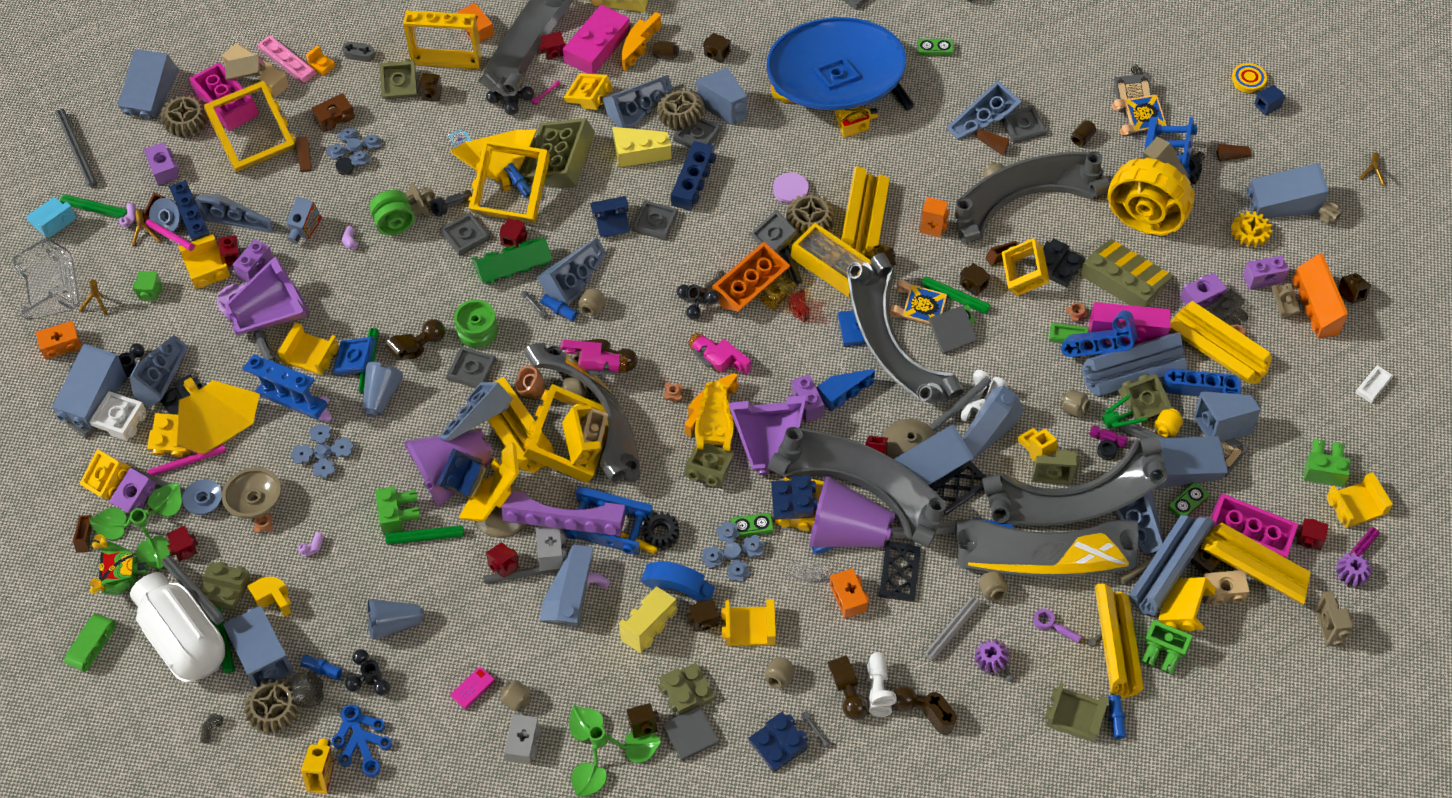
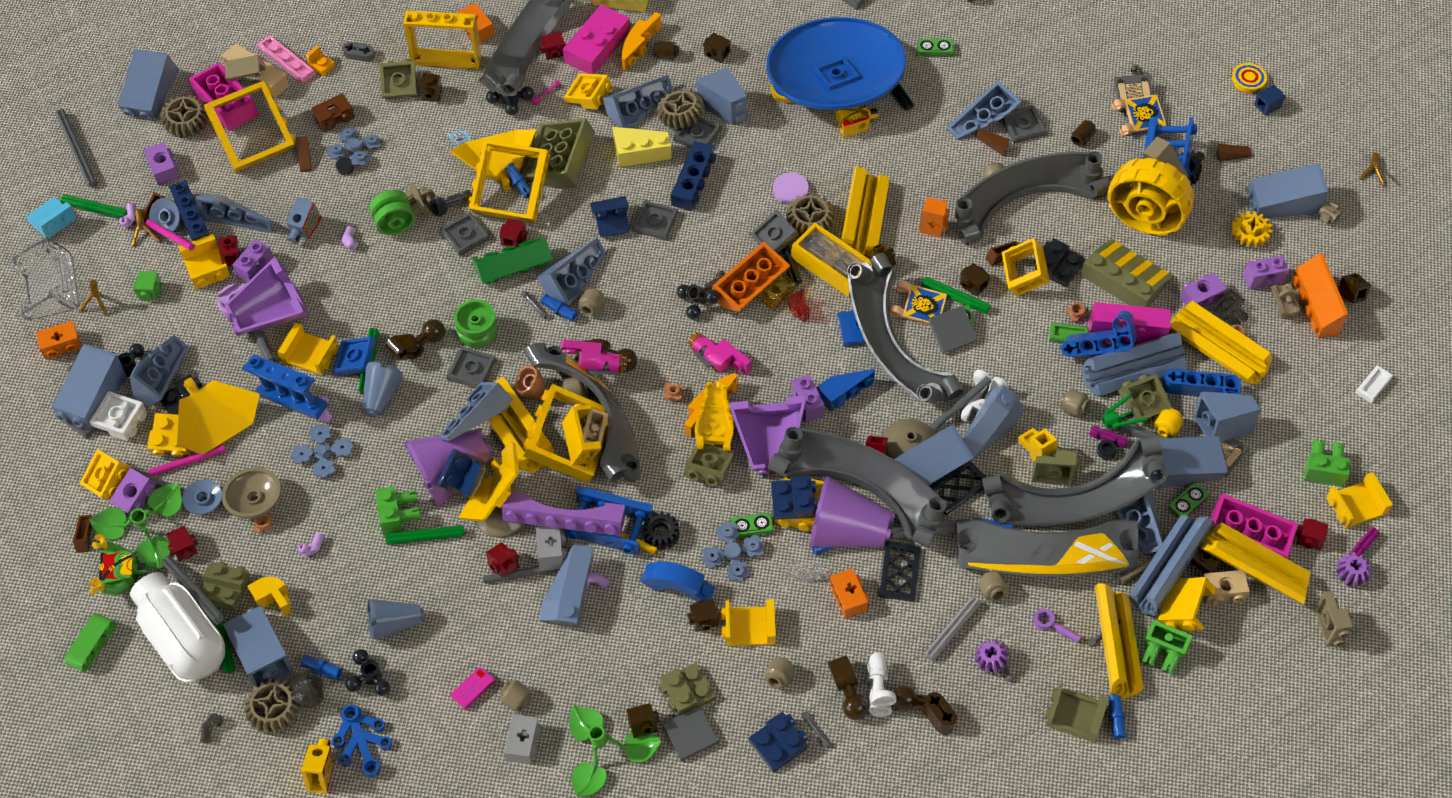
(648, 619): light yellow wedge -> none

